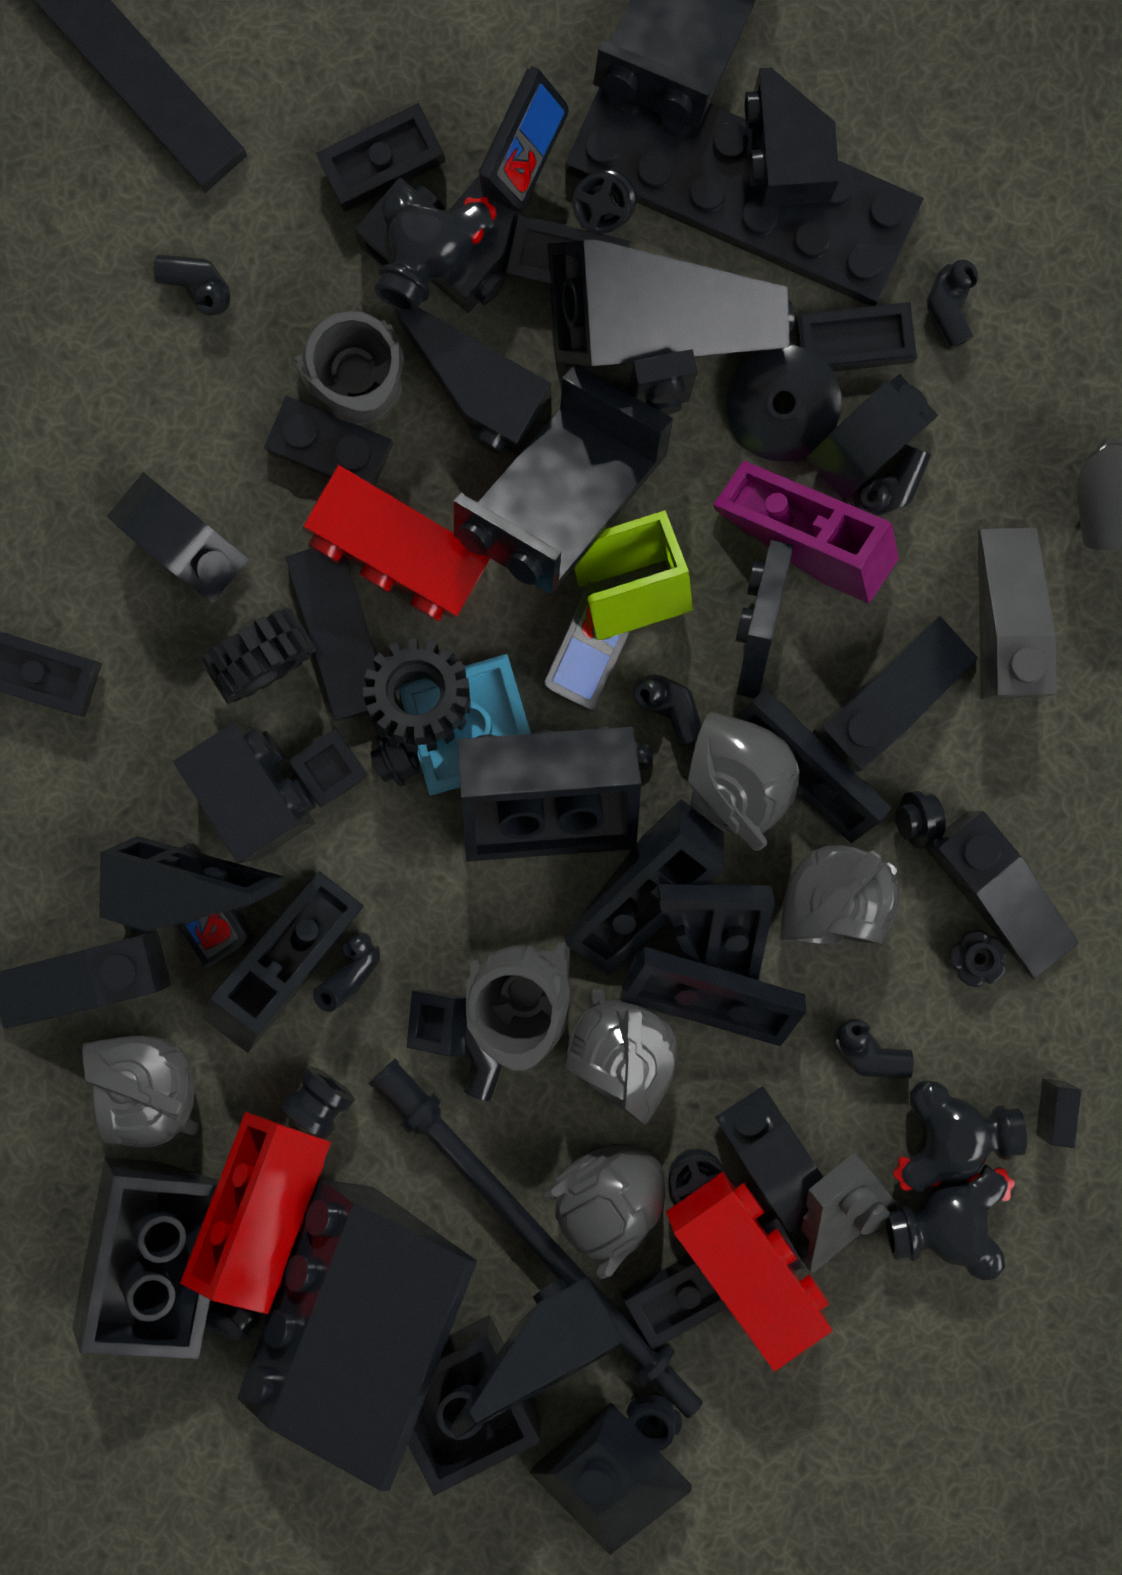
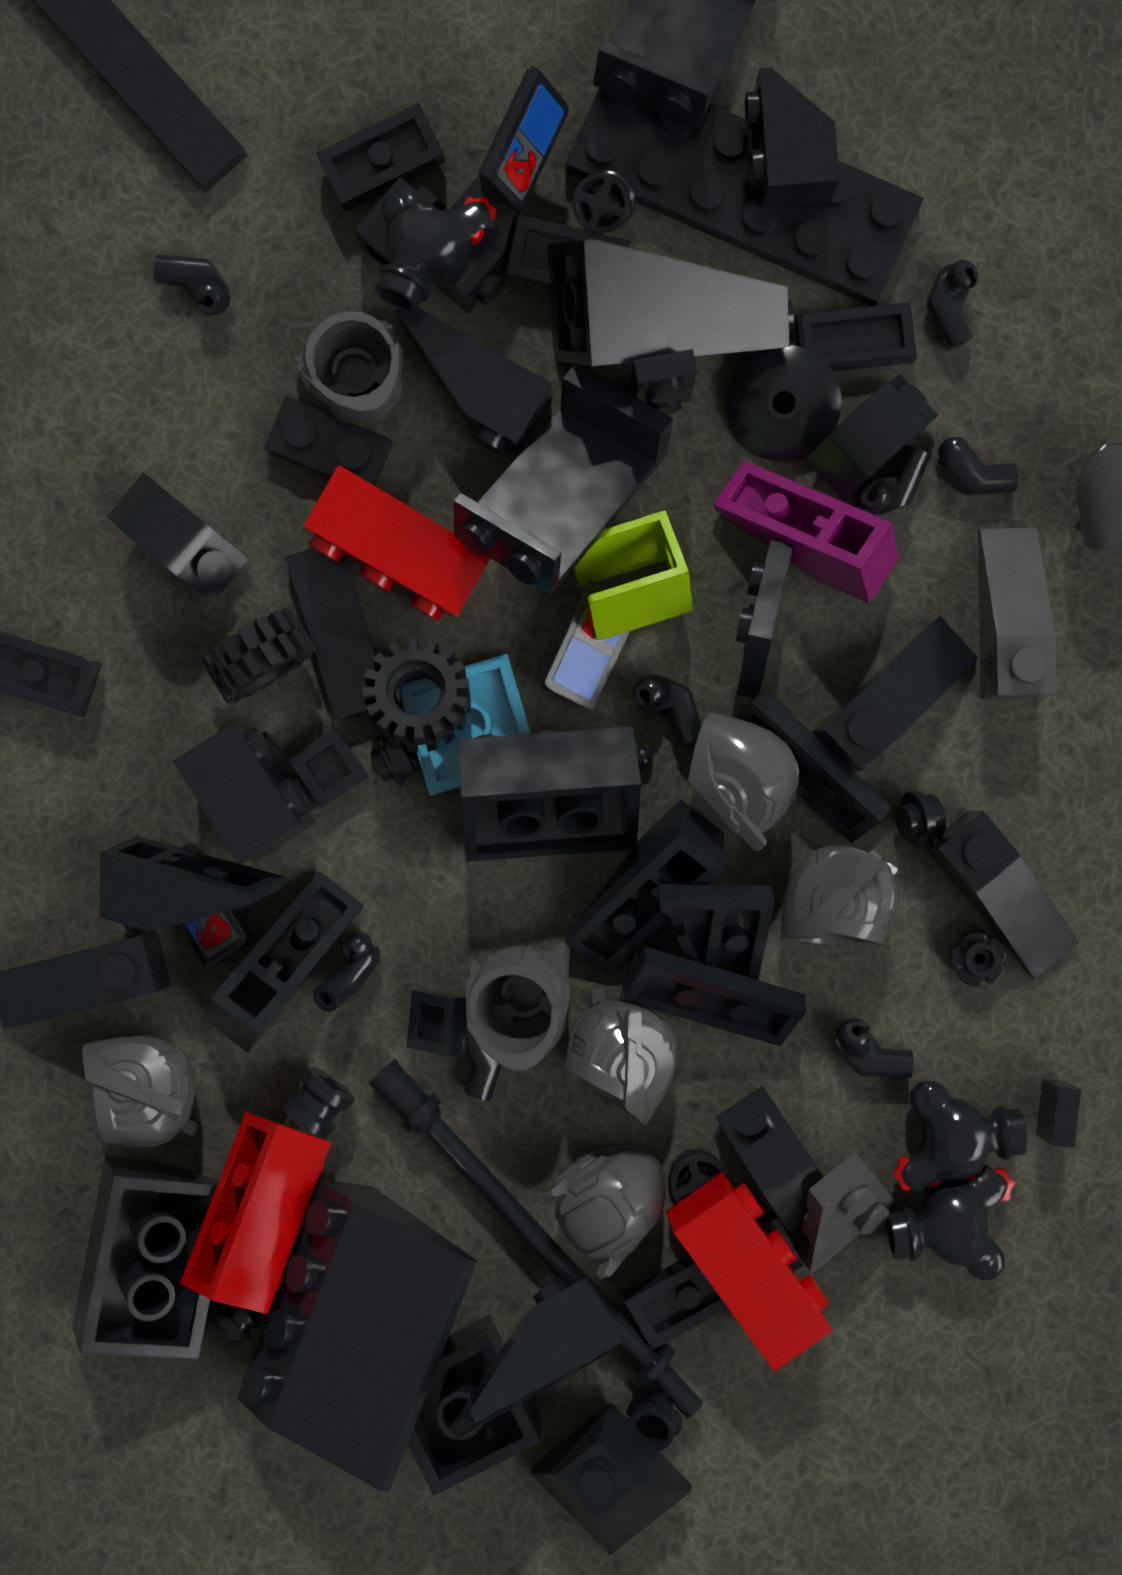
(970, 474): none -> black arm

